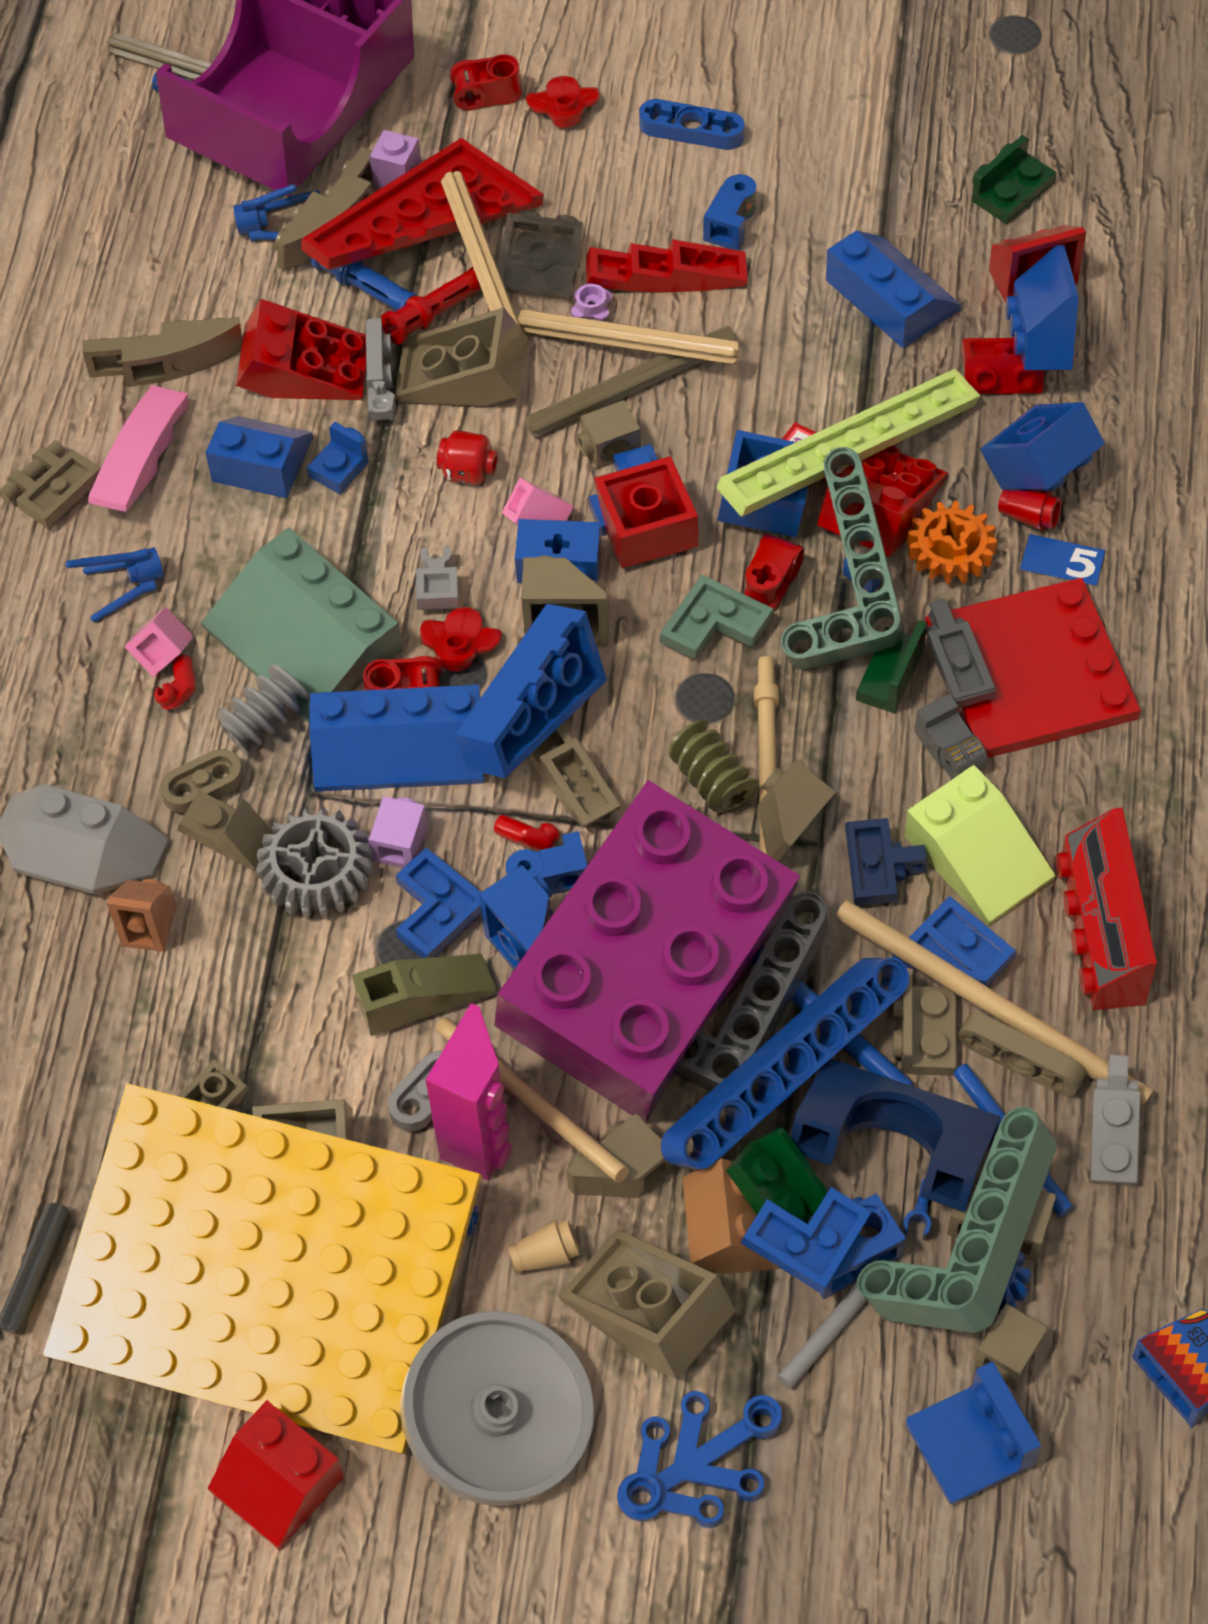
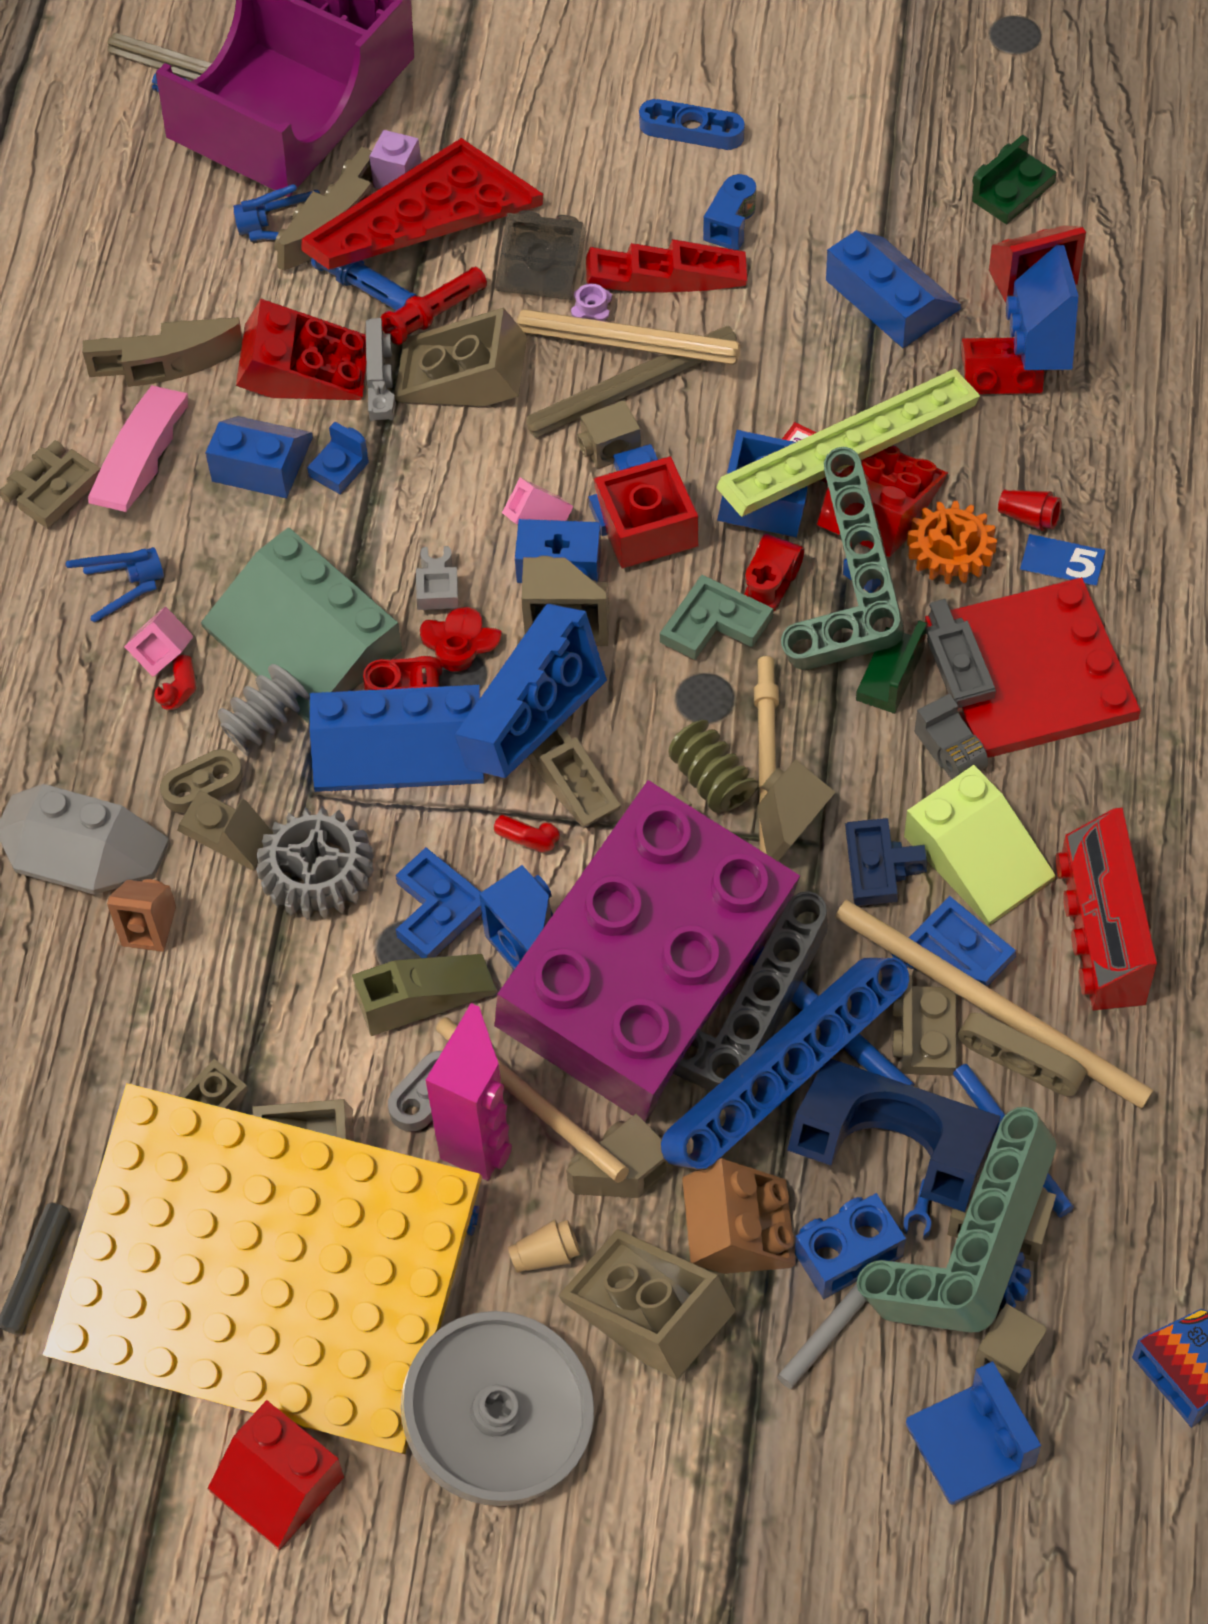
(398, 831): lavender brick -> none
(466, 457): red head -> none
(476, 243): tan axle -> none
(490, 80): red piece -> none
(556, 866): blue leg -> none
(563, 100): red plate -> none
(694, 1463): blue plant -> none
(777, 1172): dark green bracket -> none
(811, 1249): blue plate -> none
(1043, 446): blue brick -> none
(1115, 1126): light grey hinge -> none

